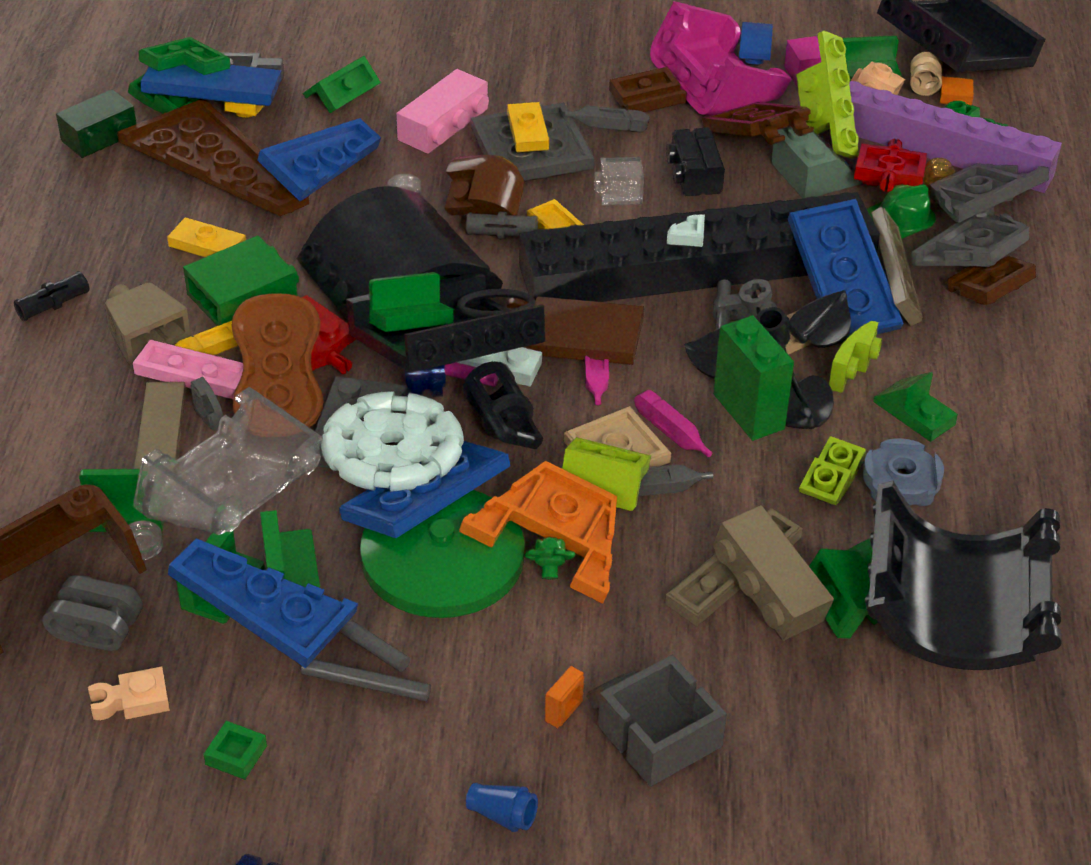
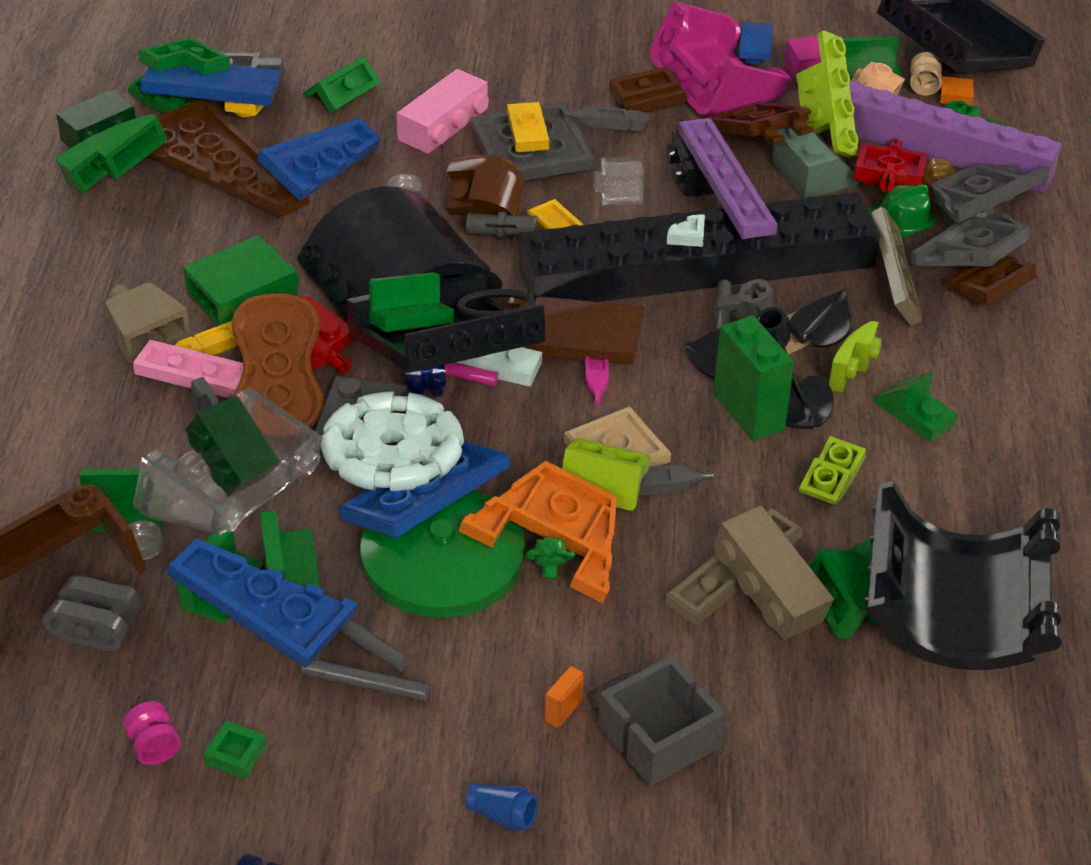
(51, 296): black pin -> none
(111, 152): none -> green slope
(138, 695): light nougat plate -> none
(150, 726): none -> dark pink wheel
(161, 419): dark tan tile -> none
(202, 238): yellow plate -> none
(231, 446): none -> dark green brick
(505, 412): black piece -> none
(670, 421): dark pink piece -> none
(727, 179): none -> medium lavender tile
(843, 257): blue tile -> none
(923, 471): sand blue plate -> none

